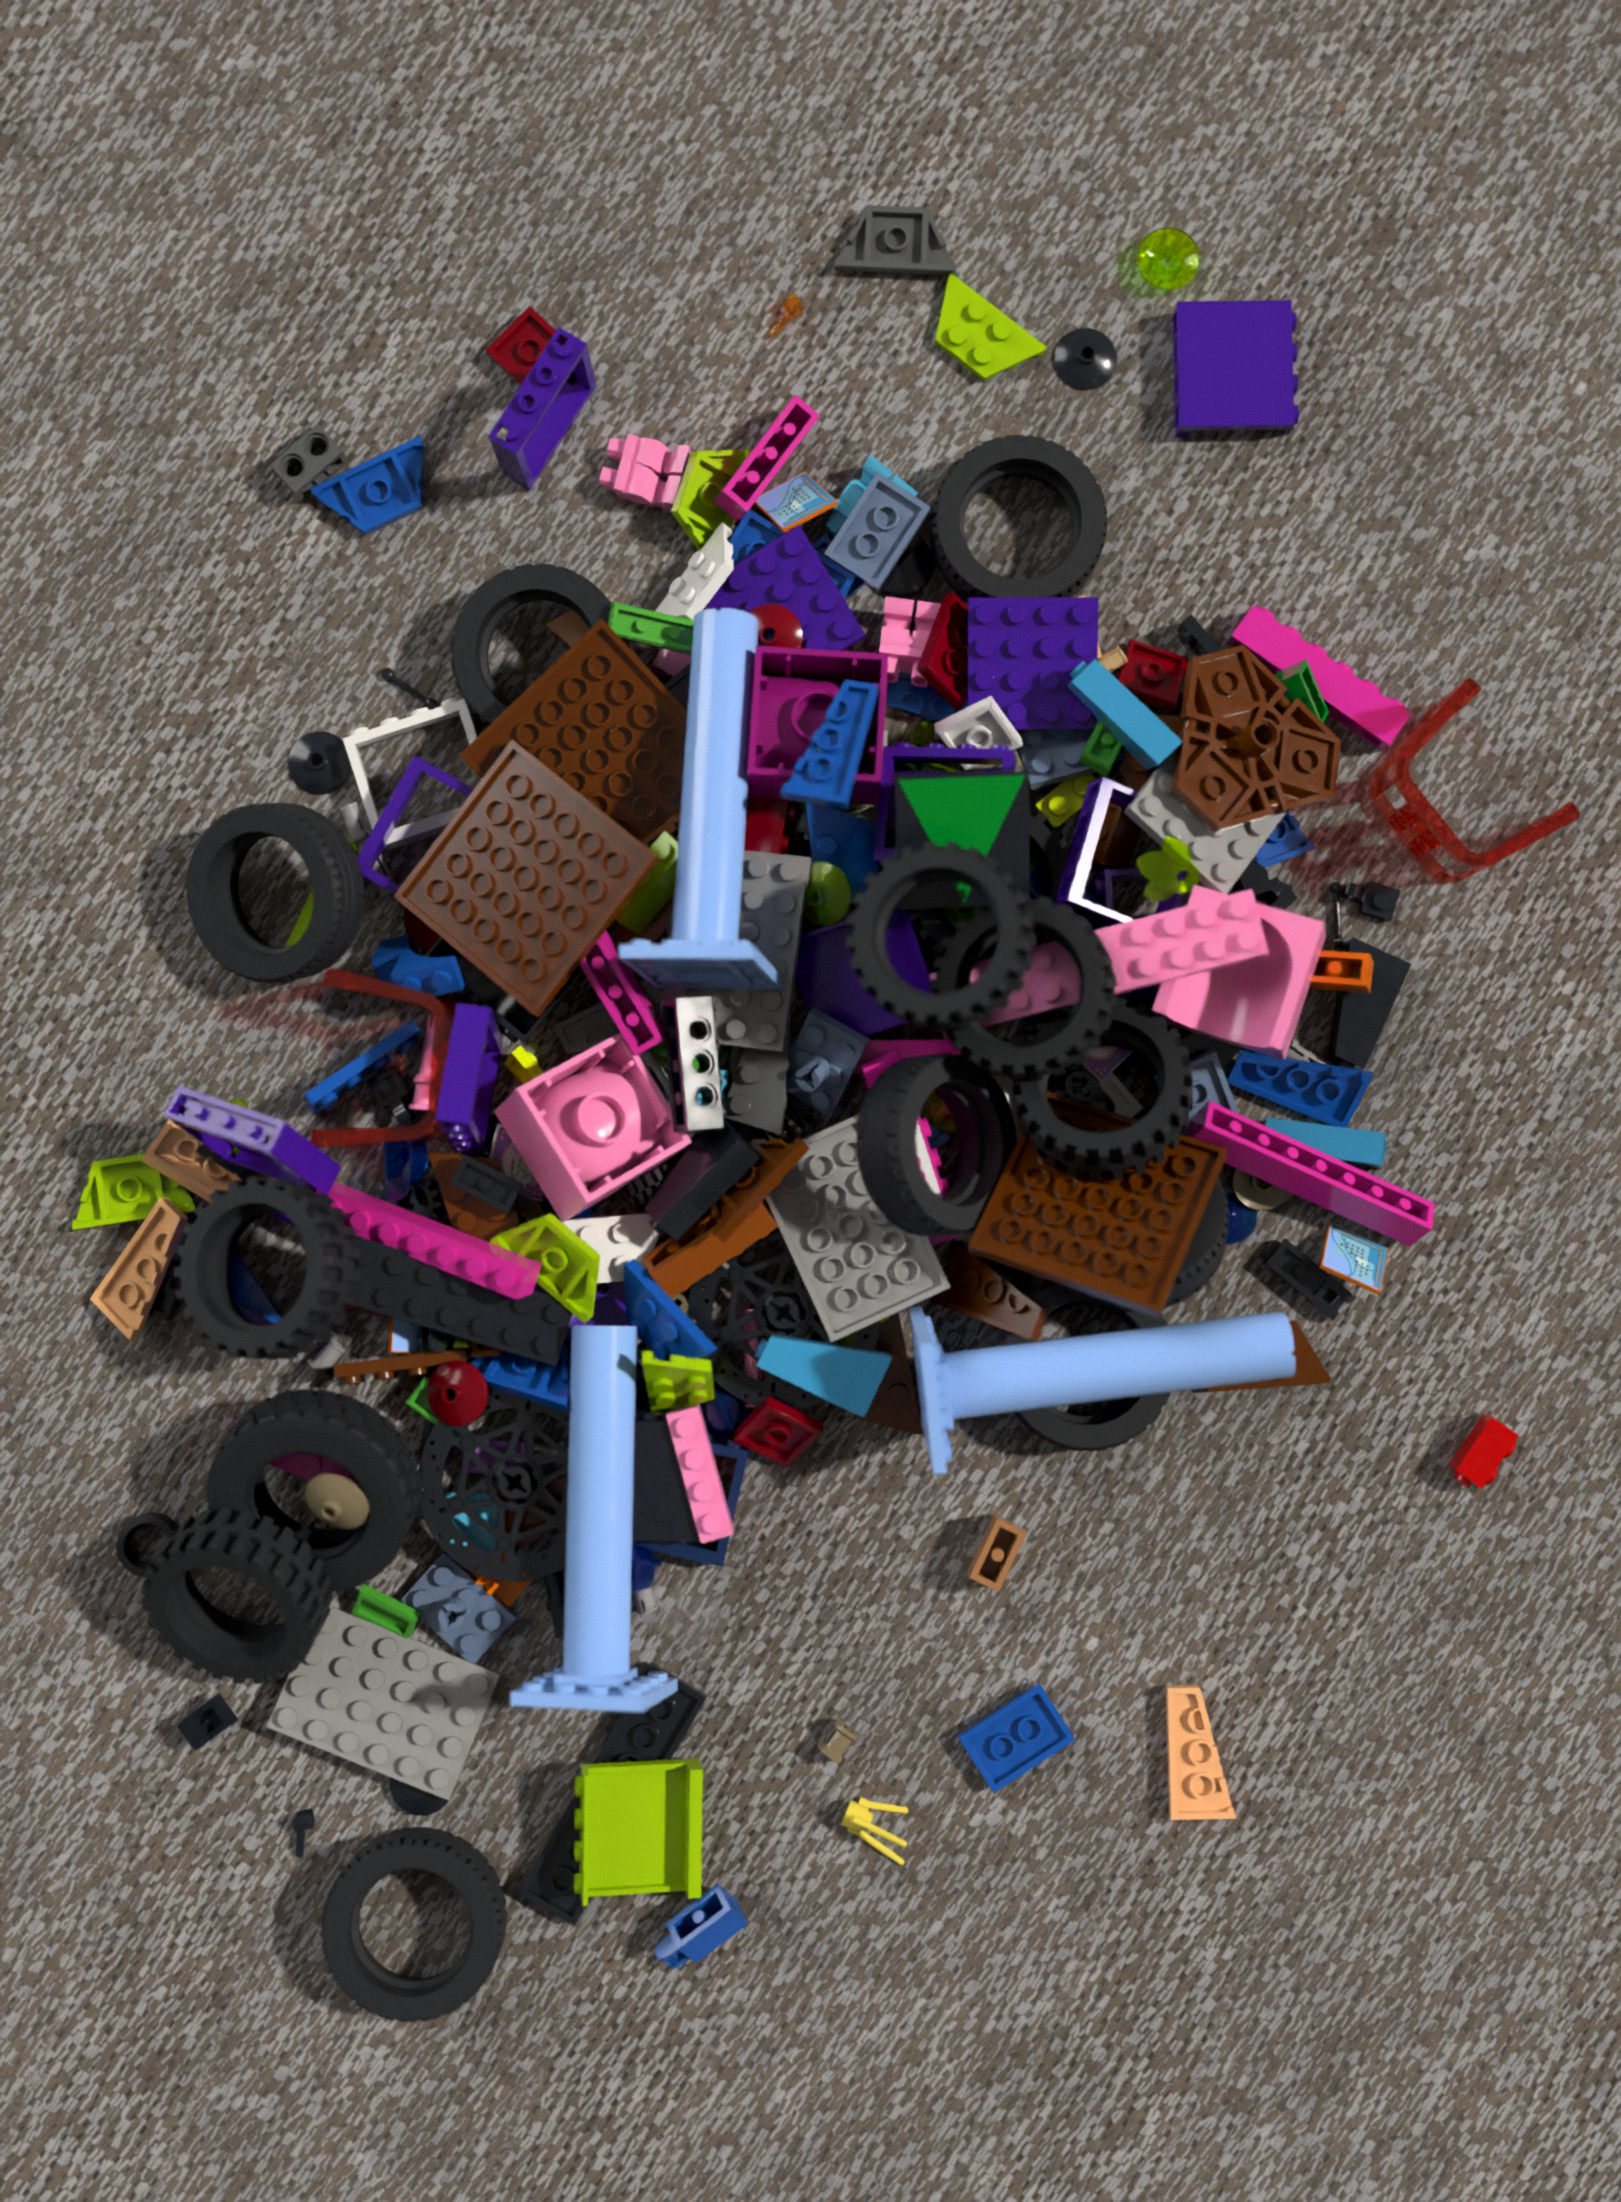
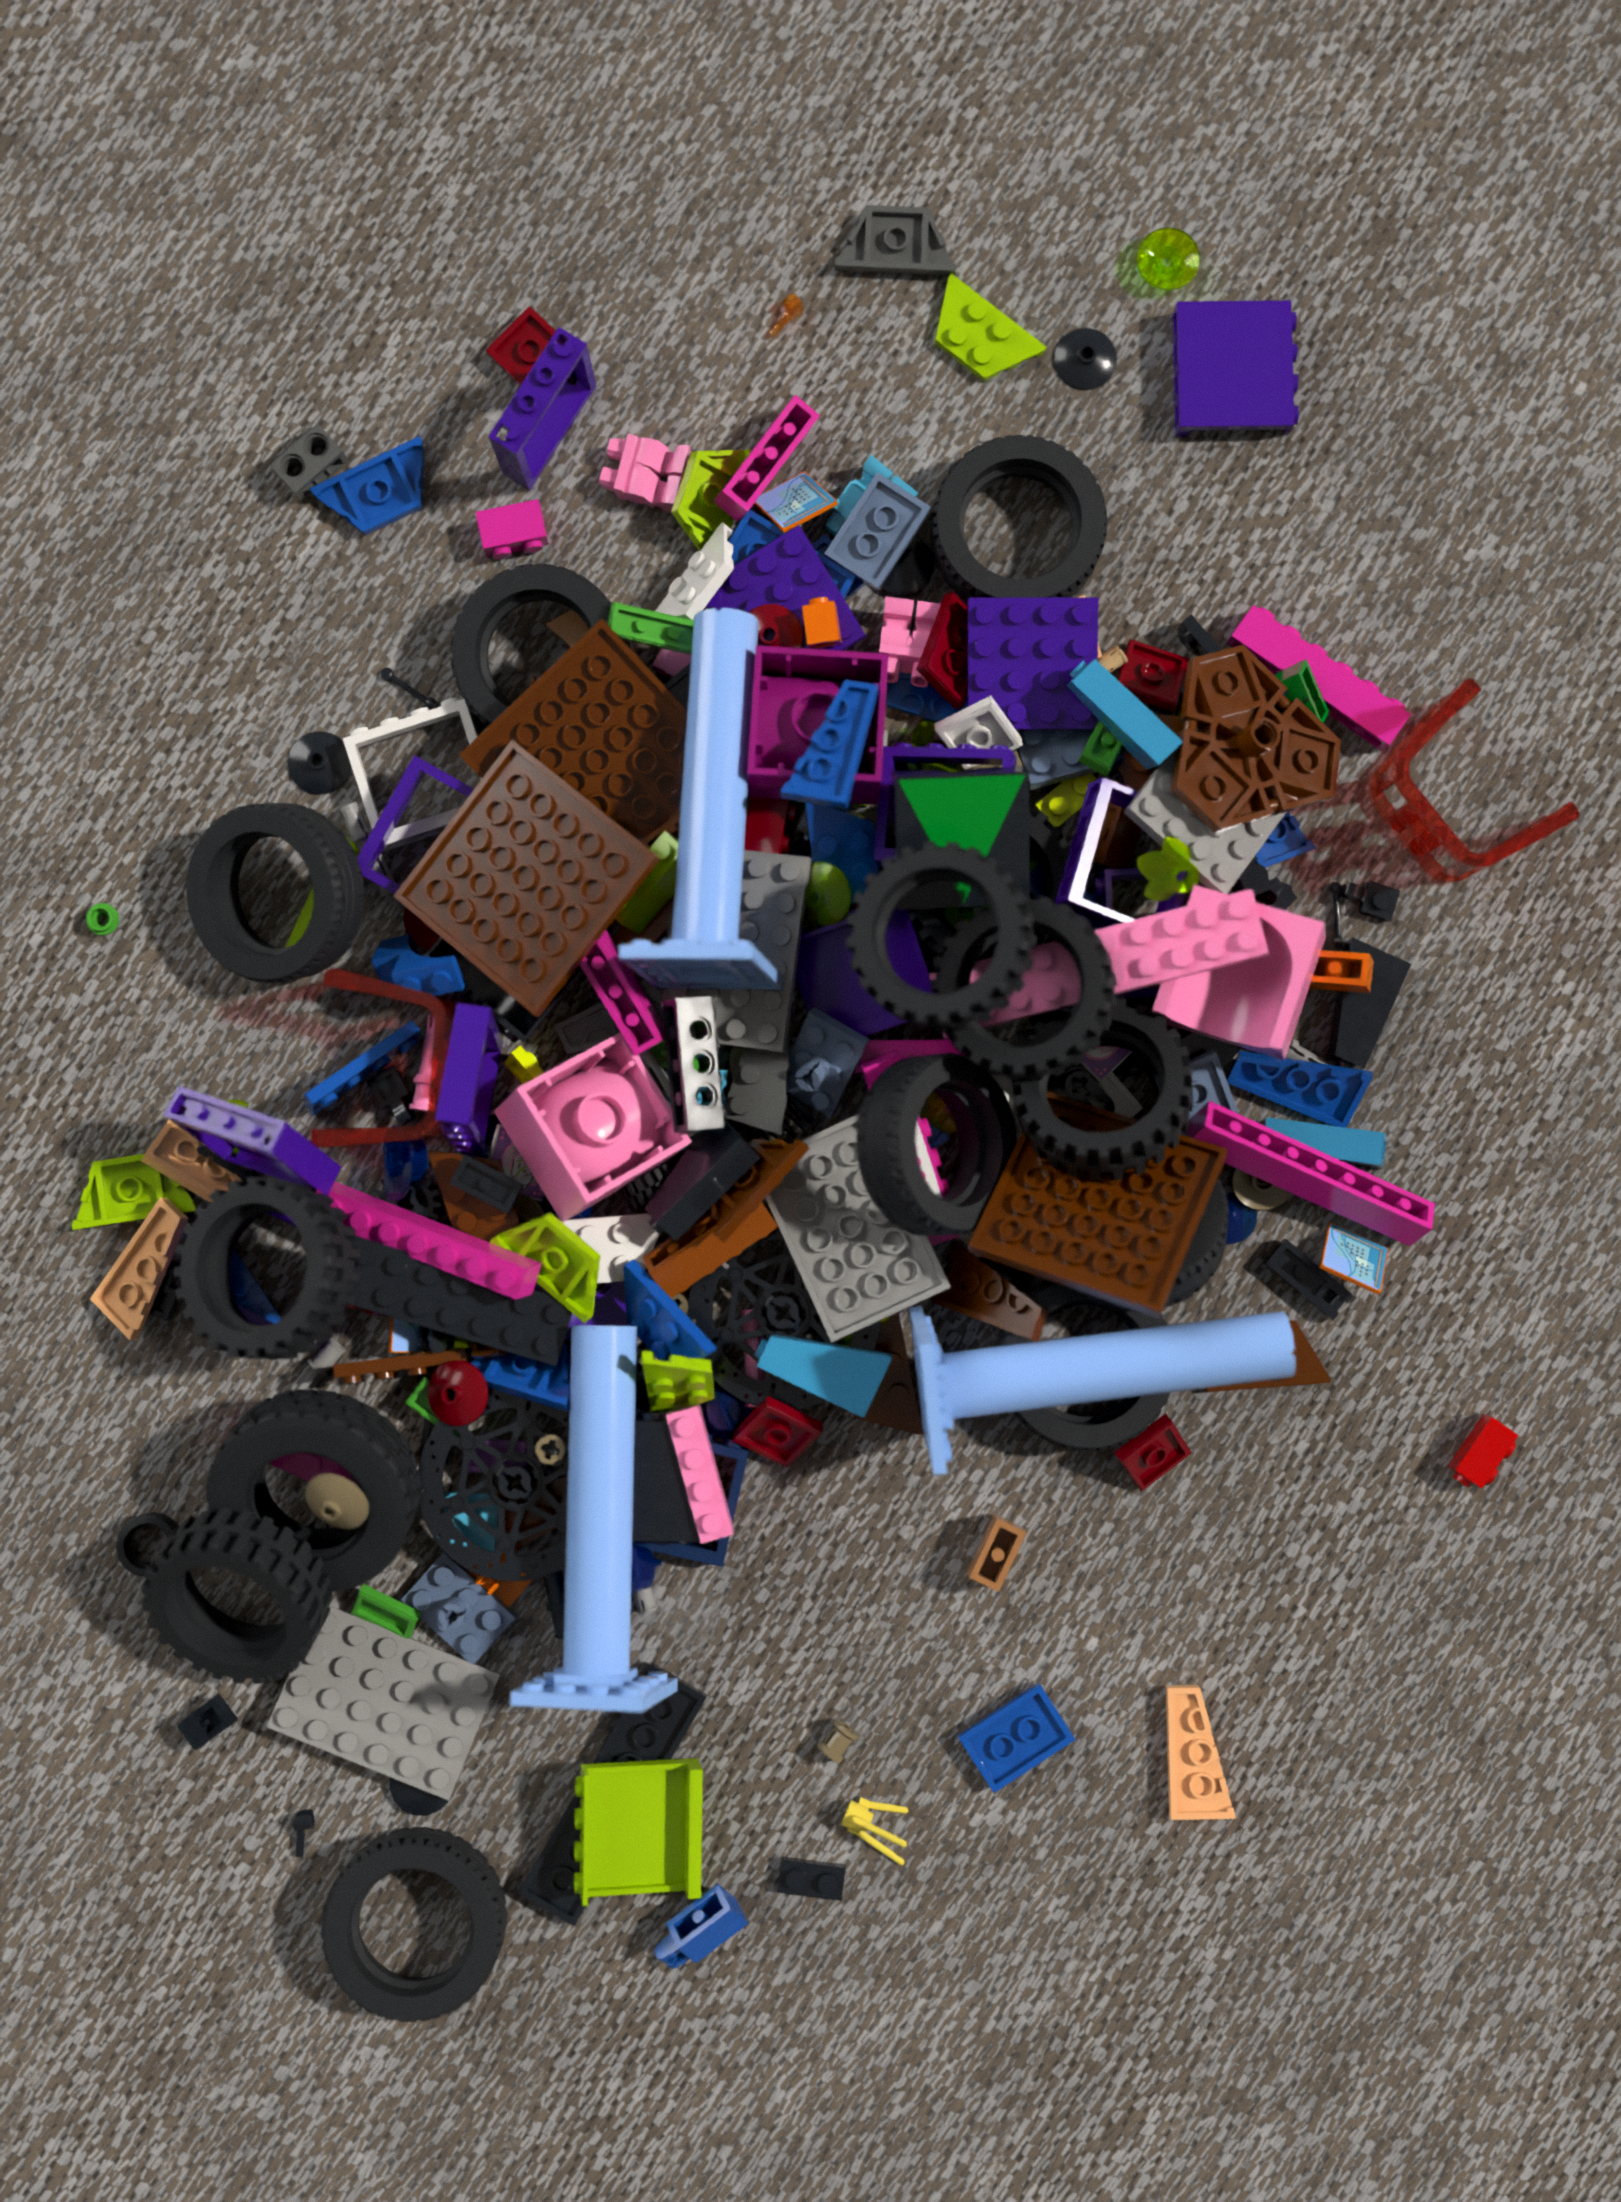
(93, 915): none -> bright green plate
(512, 529): none -> dark pink brick
(542, 1454): none -> dark tan bush
(811, 1878): none -> black plate
(821, 623): none -> orange brick
(1153, 1452): none -> dark red tile

